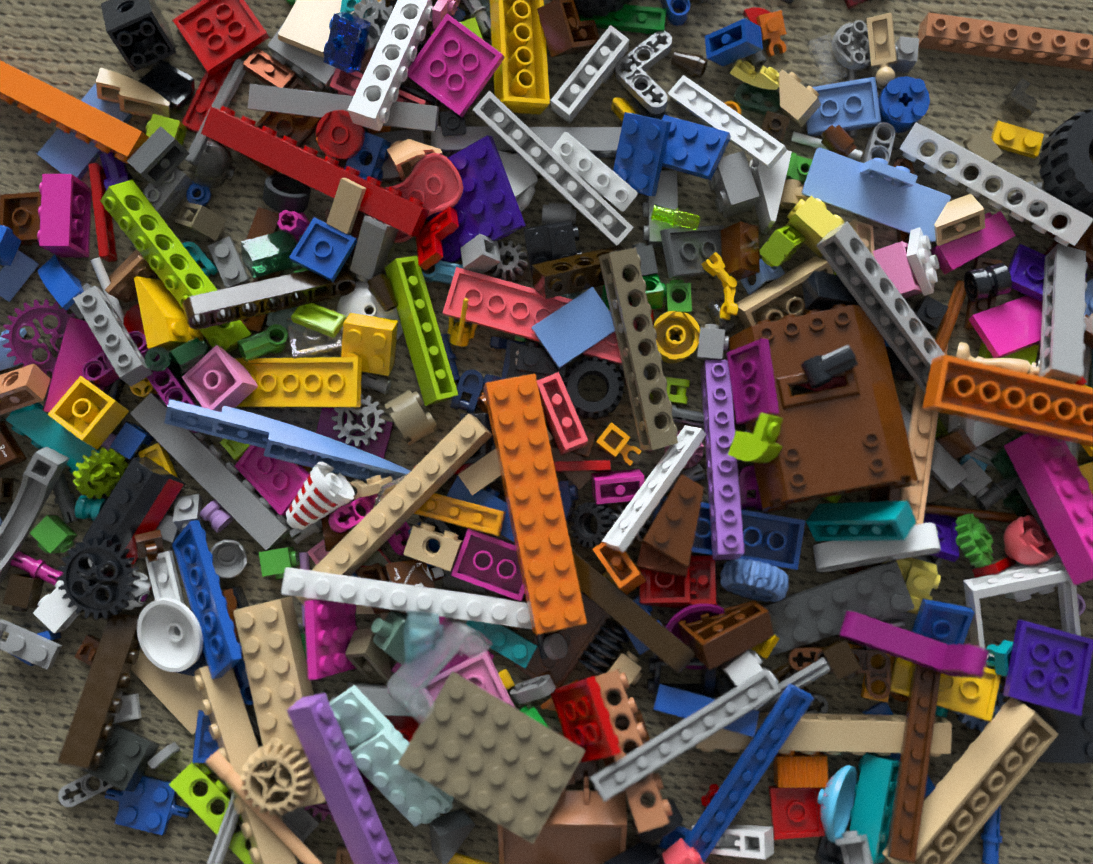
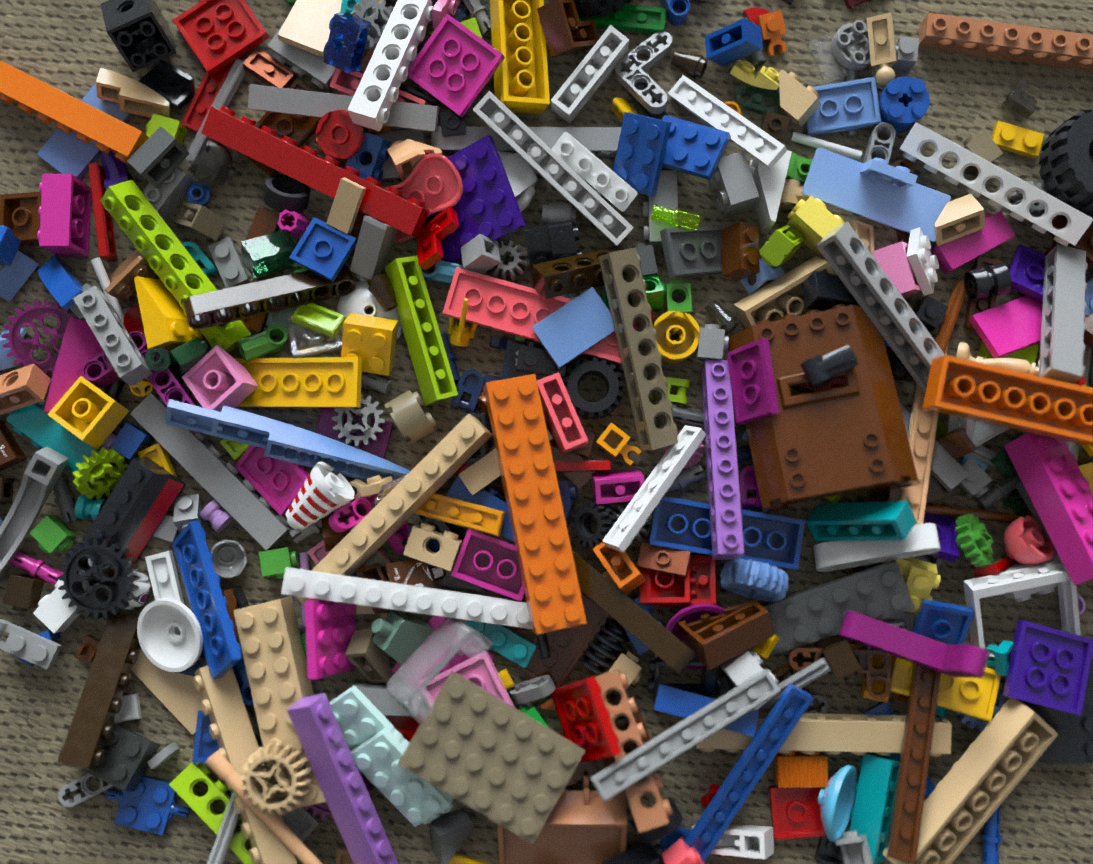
(149, 545): reddish brown tile -> none
(420, 634): clear light blue slope -> none
(555, 646): light grey tile -> none
(676, 522): reddish brown wedge -> none
(728, 283): yellow piece -> none
(760, 445): lime brick -> none
(838, 140): reddish brown brick -> none

